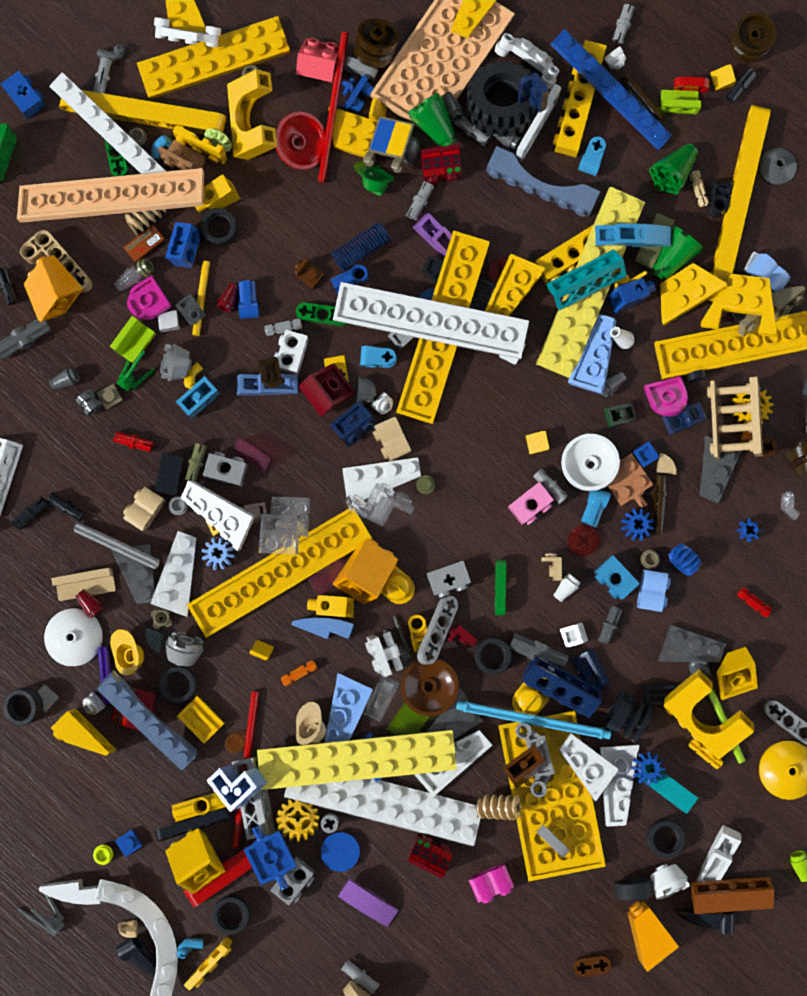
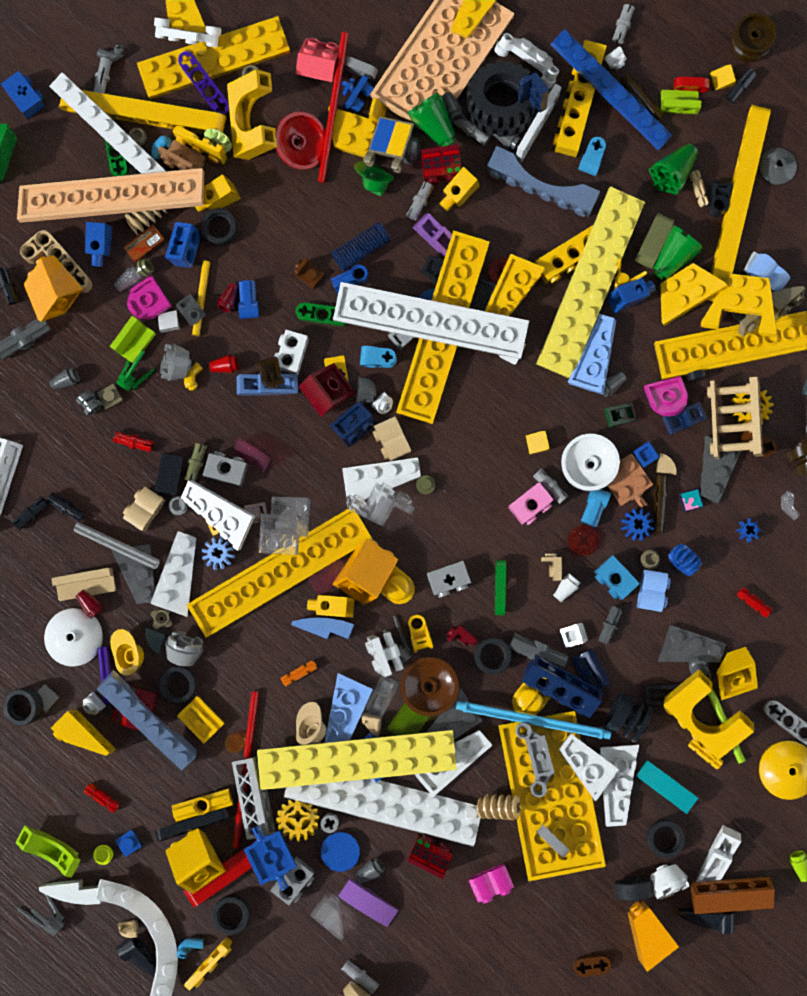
(50, 849): none -> lime arch
(98, 234): none -> blue torso
(101, 798): none -> red axle
(198, 397): dark azure brick -> none
(202, 85): none -> dark purple beam
(225, 364): none -> red cone
(236, 789): medium blue brick -> none
(261, 650): yellow slope -> none
(280, 327): light grey axle -> none
(329, 914): none -> clear slope
(371, 870): none -> dark grey cone
(372, 723): none -> tan tile
(375, 43): dark brown wheel -> none
(439, 631): light grey beam -> none
(462, 182): none -> yellow torso
(524, 766): reddish brown slope -> none
(586, 276): teal fence -> none
(622, 337): white cone -> none
(633, 235): dark azure slope -> none
(648, 776): blue gear -> none
(691, 500): none -> tile

